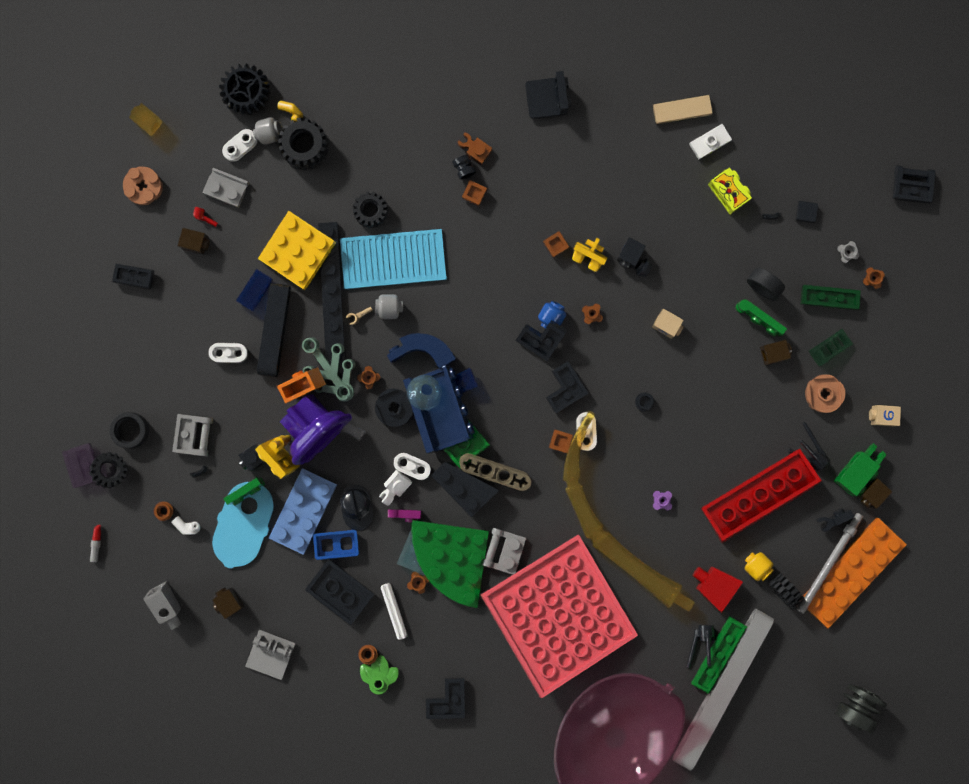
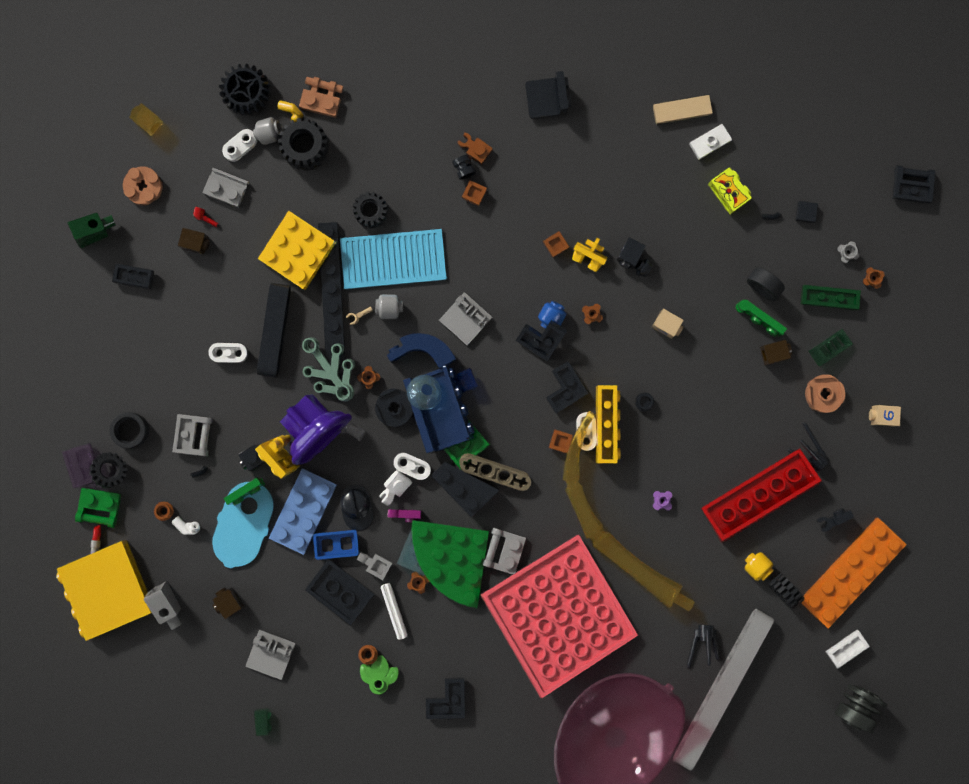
(84, 230): none -> dark green torso
(99, 501): none -> green plate
(104, 590): none -> yellow panel
(254, 290): clear blue plate -> none
(262, 721): none -> clear green piece
(301, 384): orange brick -> none
(319, 102): none -> nougat plate
(377, 565): none -> light grey plate
(465, 318): none -> light grey hinge
(606, 424): none -> yellow brick
(716, 586): red torso -> none
(720, 654): green tile -> none
(847, 649): none -> white plate
(849, 531): light grey bar -> none
(859, 471): green hinge -> none
(874, 494): dark brown brick -> none

